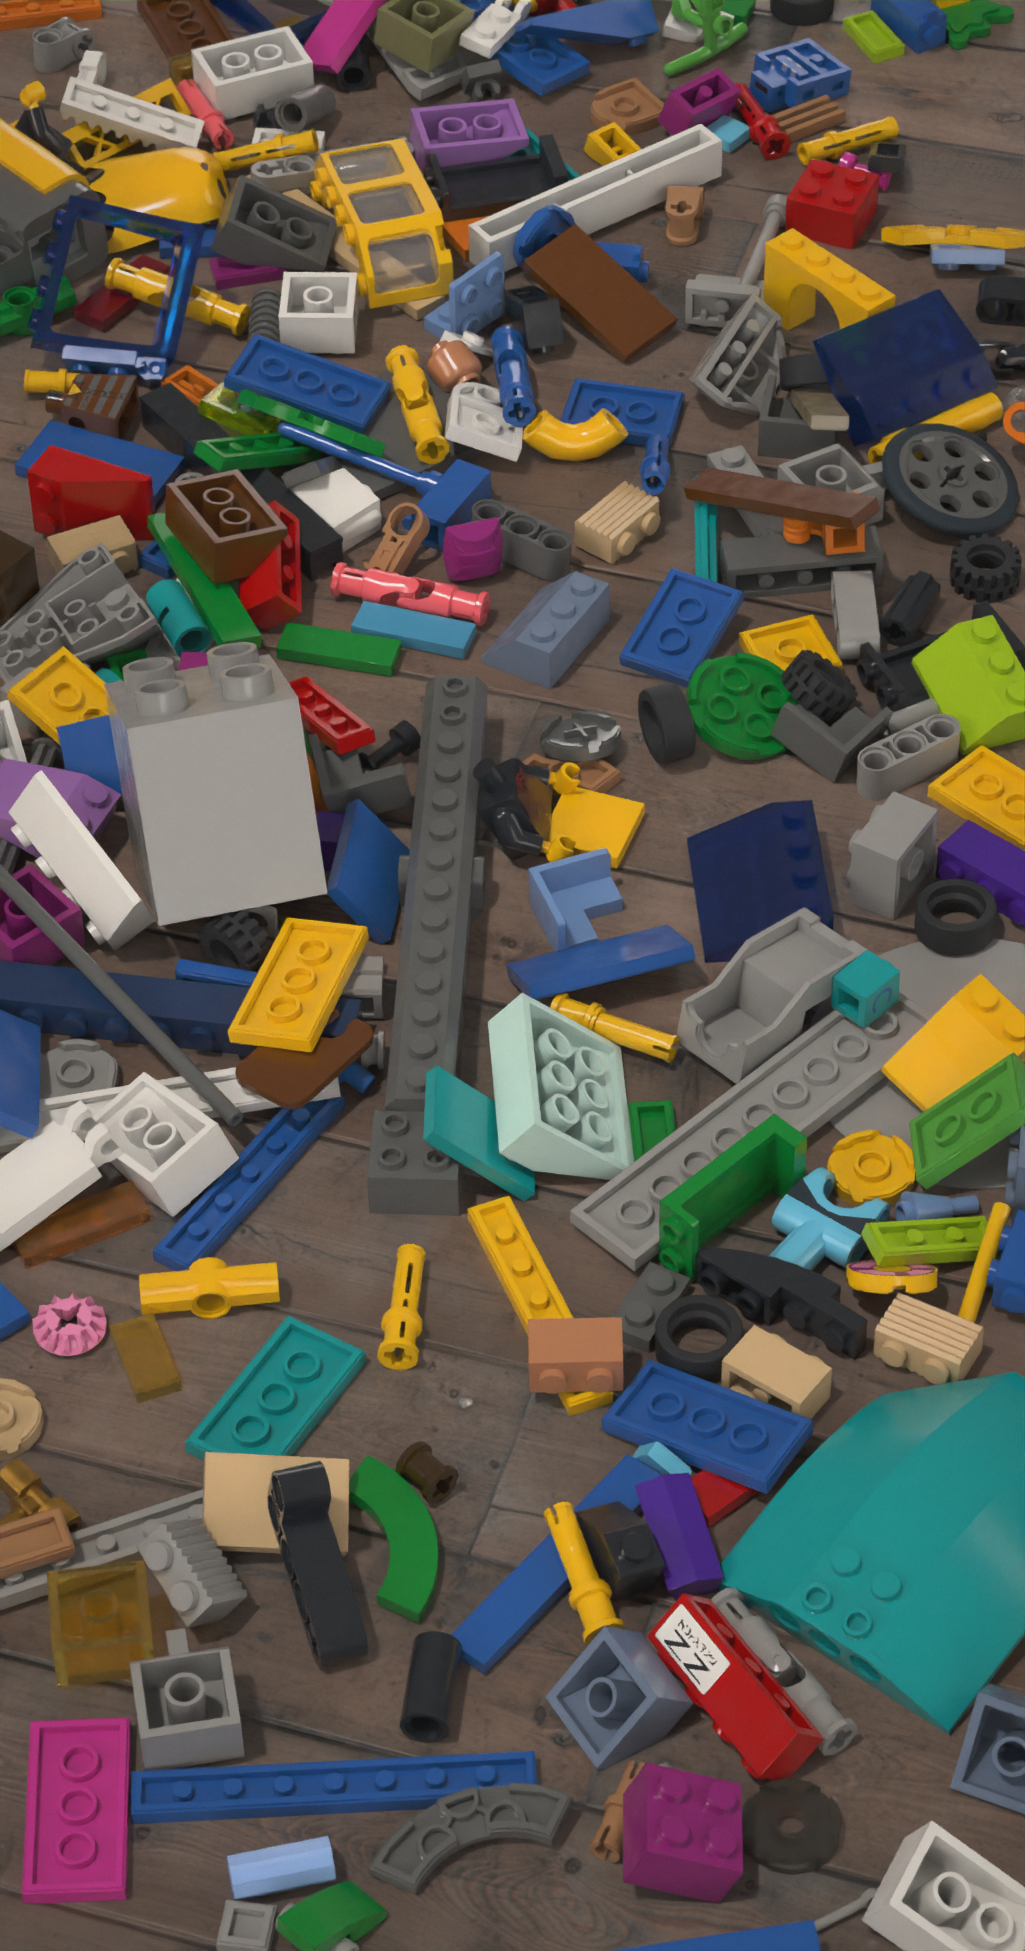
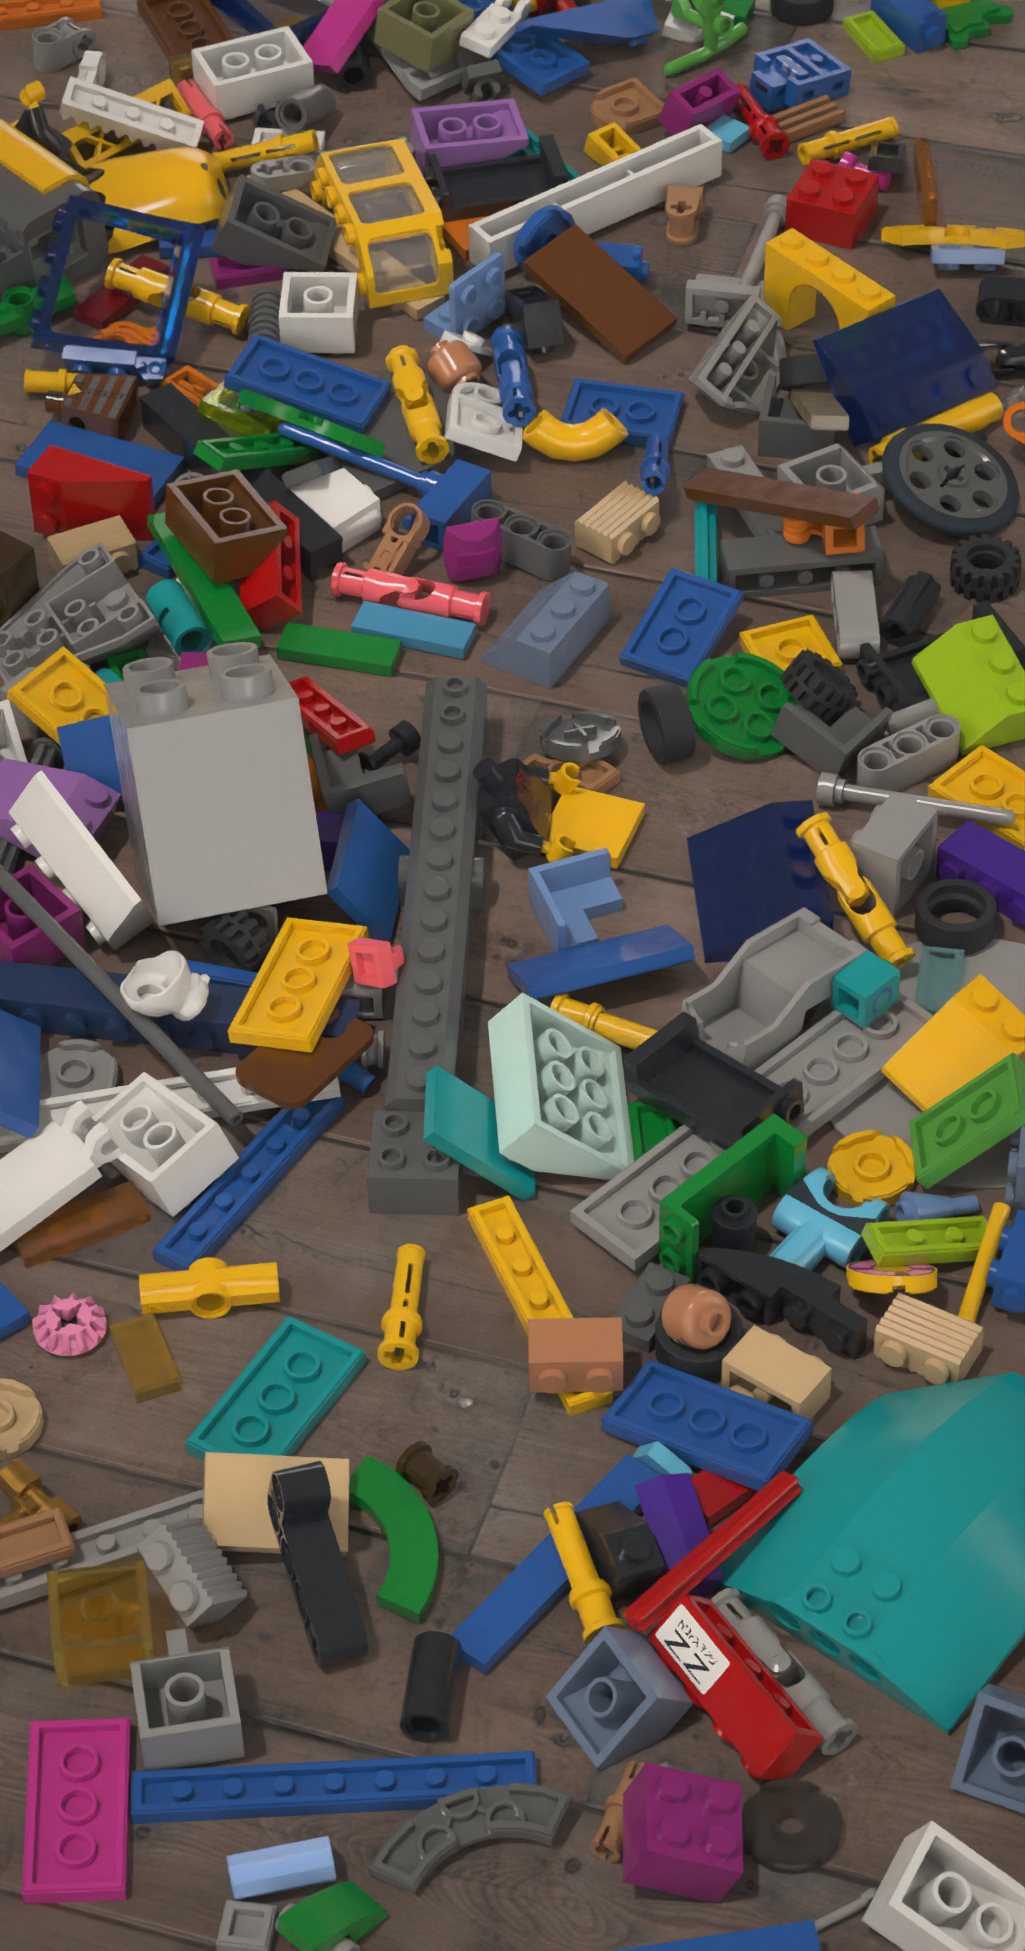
(127, 332): none -> orange piece
(165, 987): none -> white hair
(375, 962): none -> coral tile
(696, 1316): none -> nougat head
(705, 1085): none -> black panel
(712, 1551): none -> red axle
(734, 1223): none -> black brick
(836, 790): none -> light grey piece
(840, 869): none -> yellow piece
(924, 182): none -> clear orange tile
(938, 977): none -> clear light blue tile

